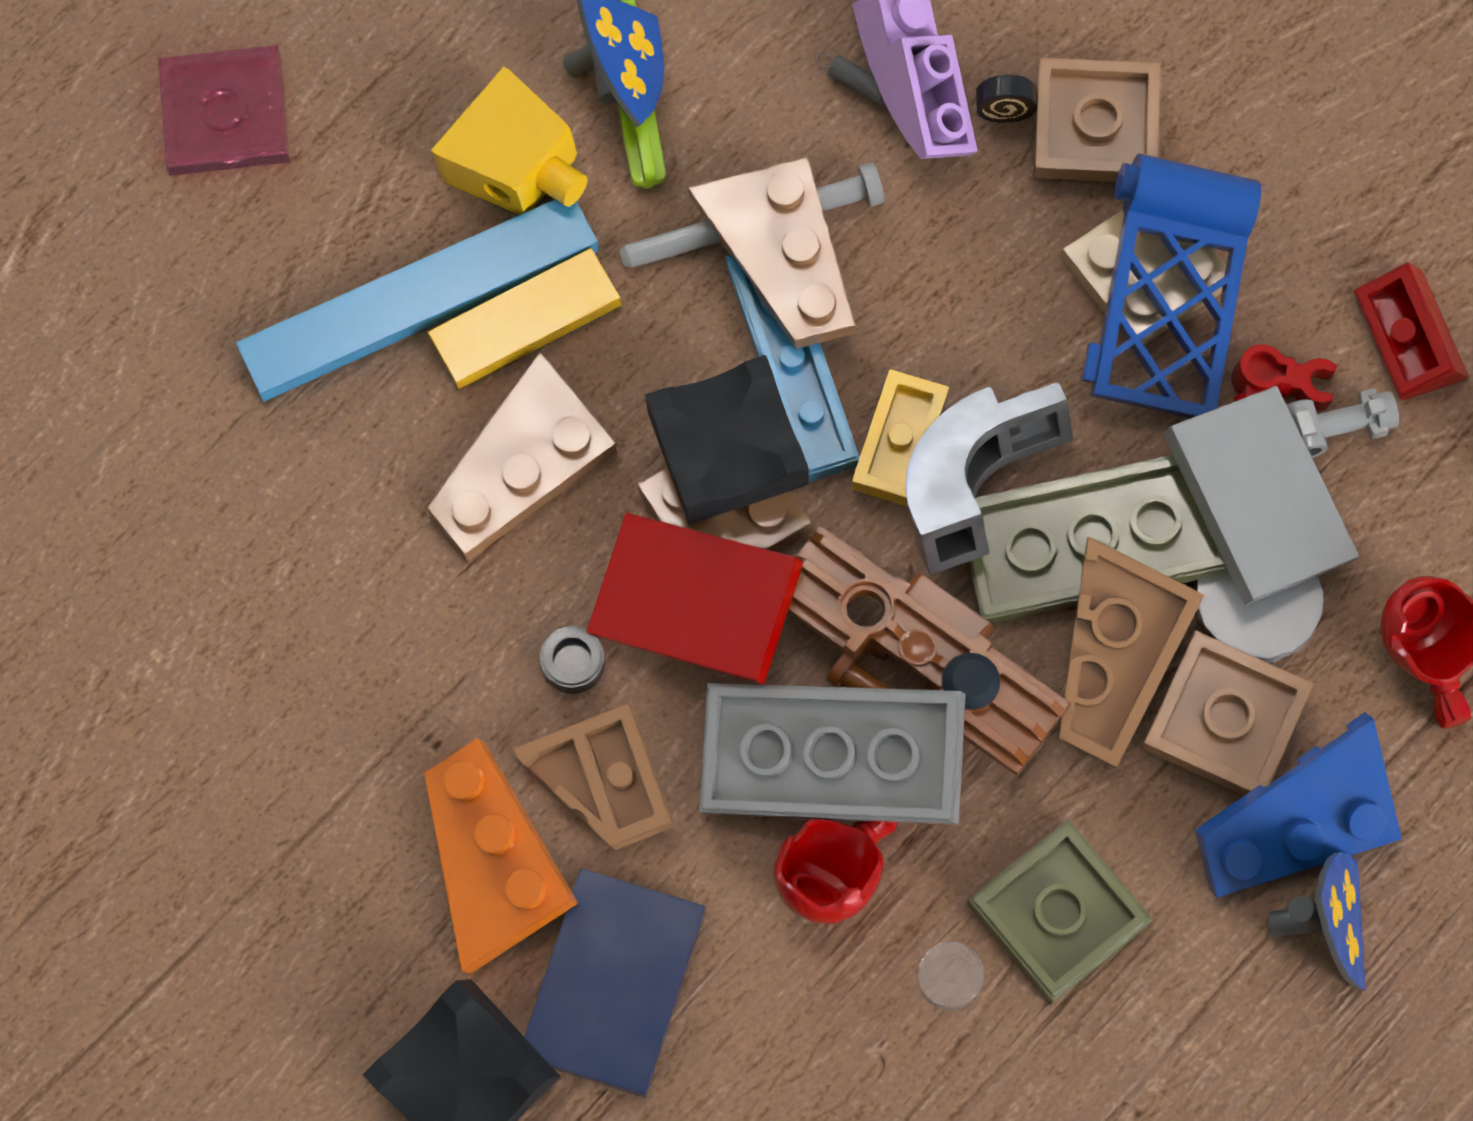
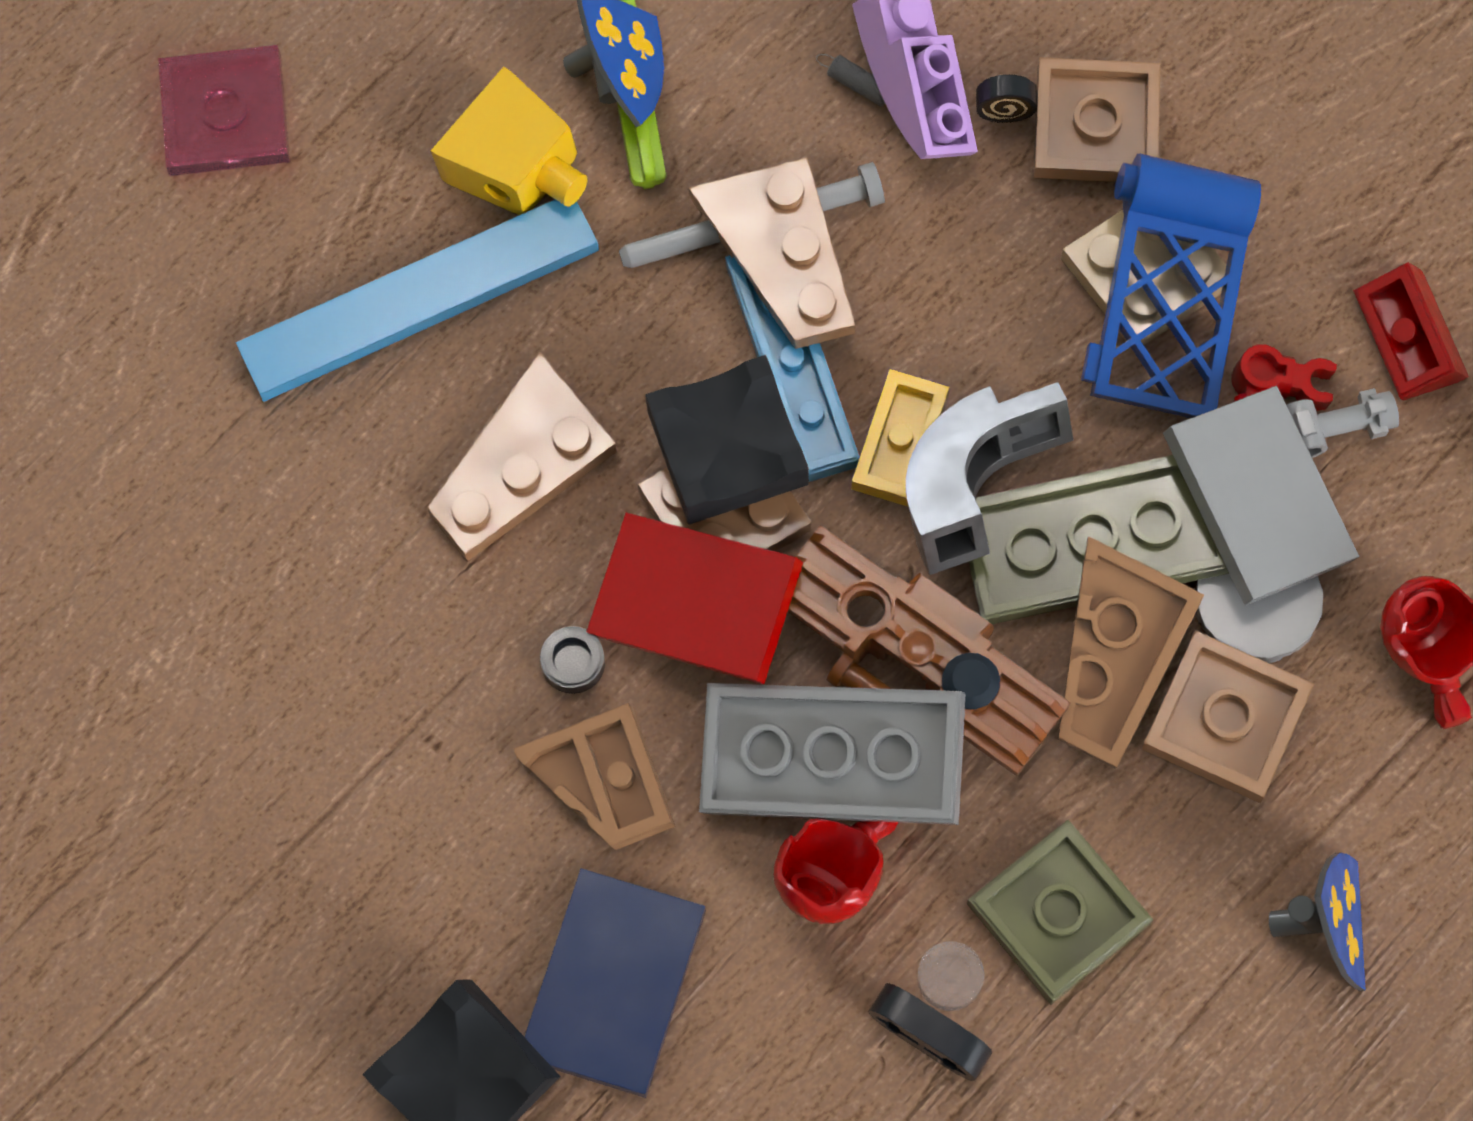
(491, 858): orange wing -> none
(524, 318): yellow tile -> none
(930, 1031): none -> black beam
(1321, 807): blue wing -> none

